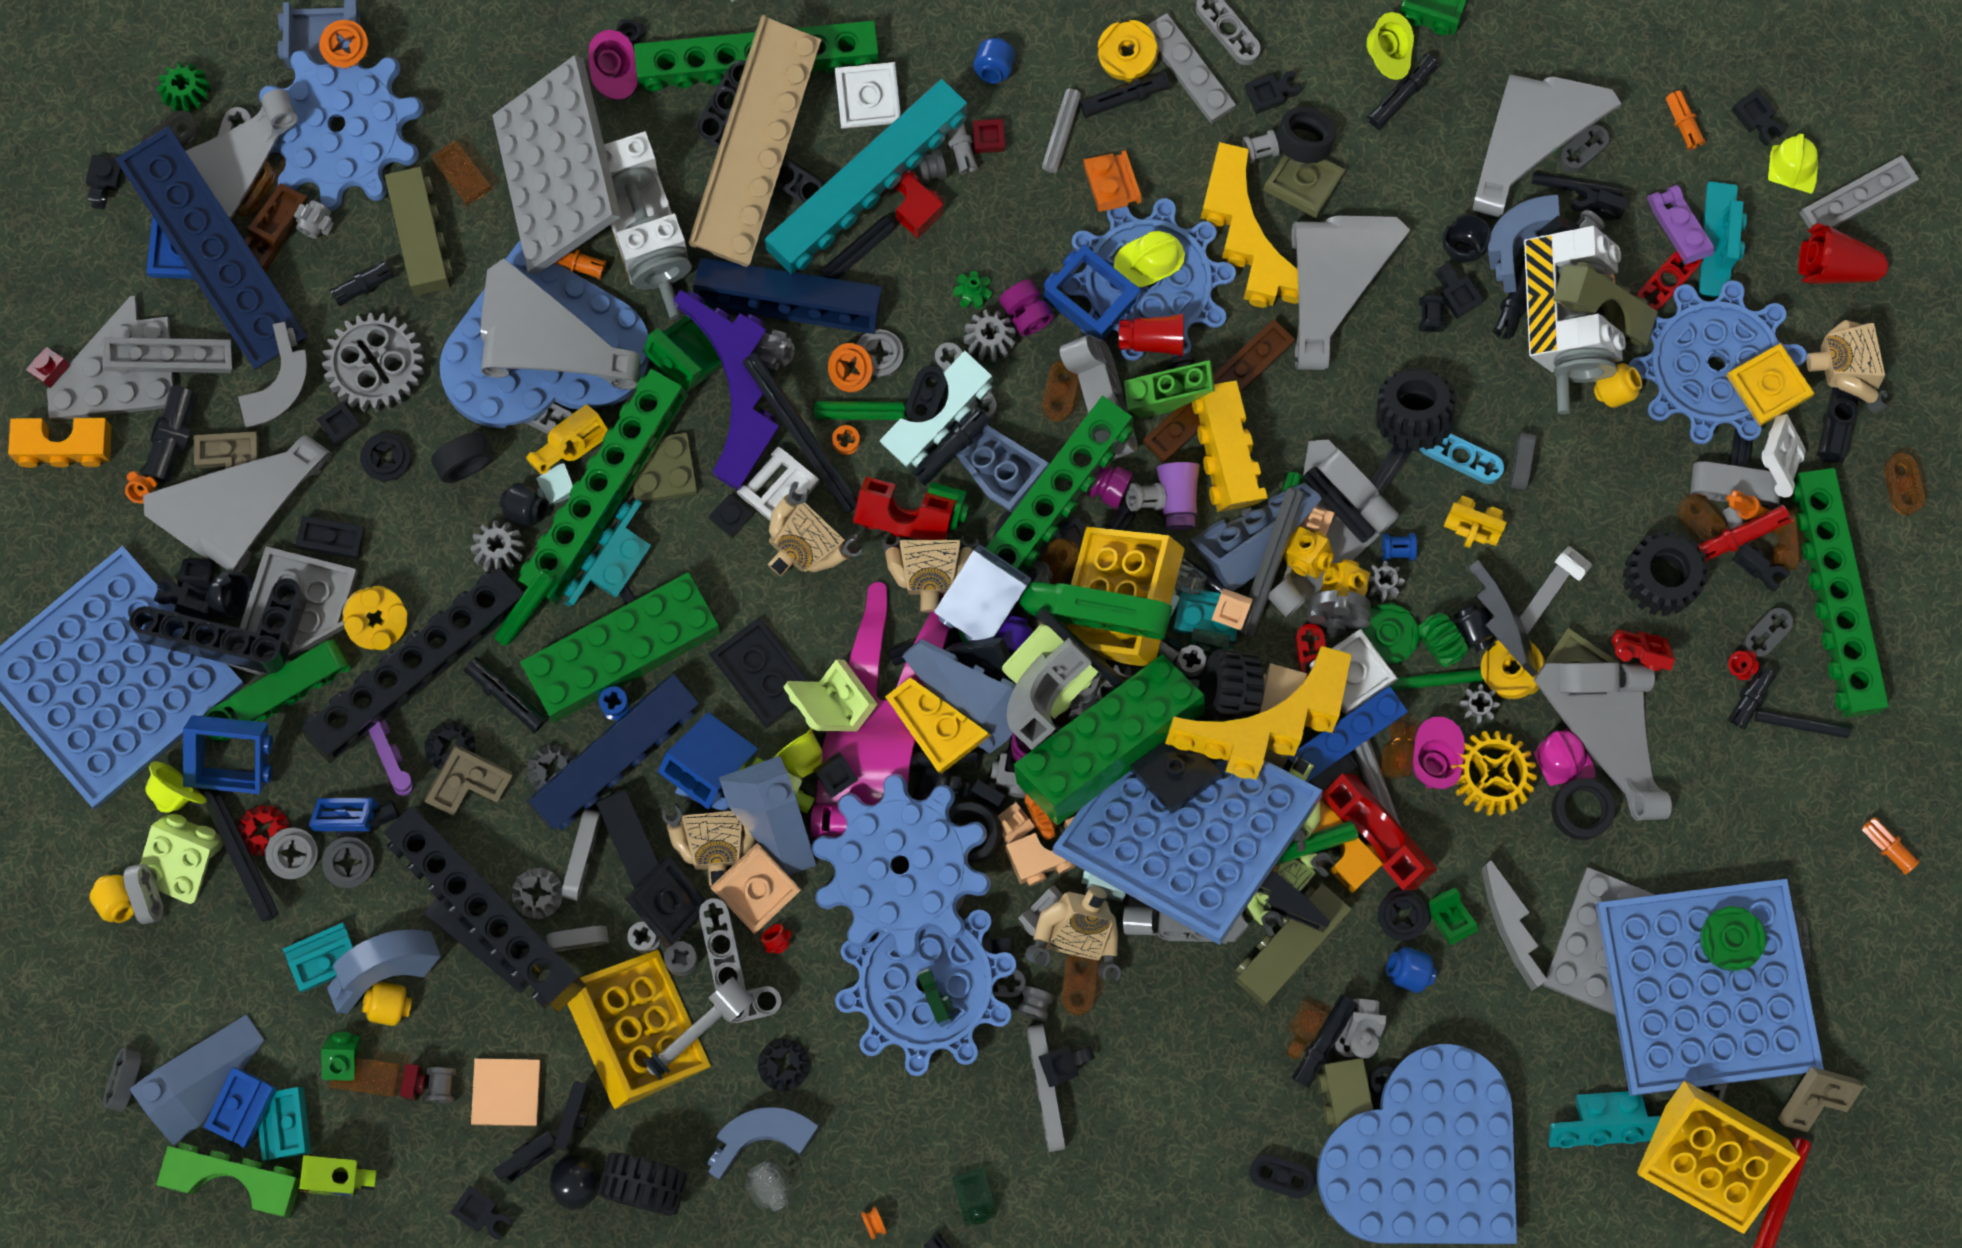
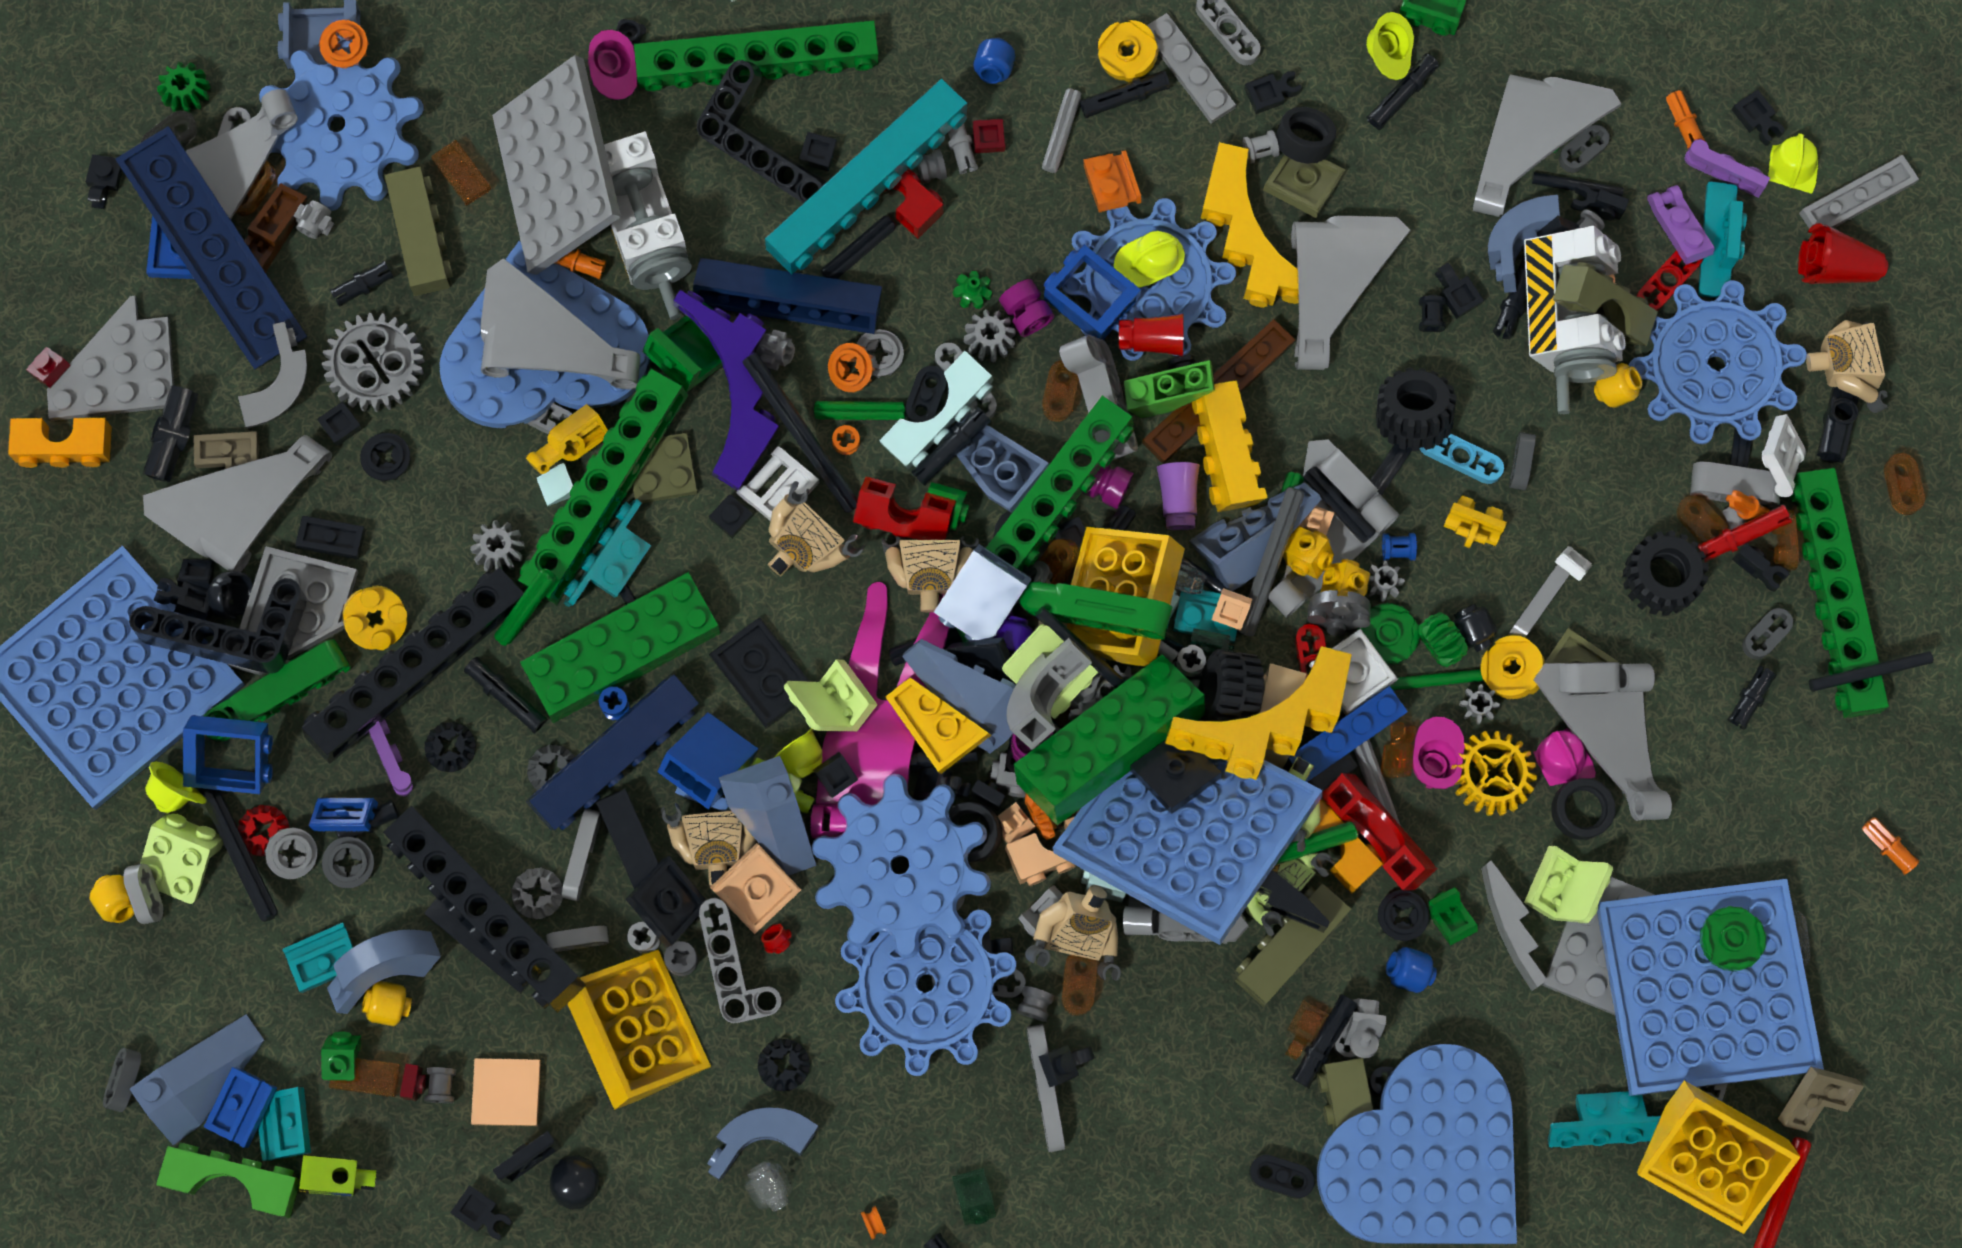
(134, 491): orange plate -> none
(166, 355): light grey plate -> none
(462, 457): black tyre -> none
(462, 772): dark tan plate -> none
(524, 504): black head -> none
(574, 1117): black plate -> none
(643, 1183): black tyre -> none
(727, 1001): light grey piece -> none
(754, 141): tan plate -> none
(818, 151): none -> black plate
(867, 95): white plate -> none
(940, 1004): dark green plate -> none
(1145, 496): light grey bush -> none
(1468, 231): black hair -> none
(1506, 623): black slope -> none
(1568, 887): none -> yellowish green bracket
(1649, 648): red plate -> none
(1726, 168): none -> medium lavender plate
(1737, 659): red plate -> none
(1770, 384): yellow plate -> none
(1802, 723): black bar -> none
(1871, 671): none -> black bar

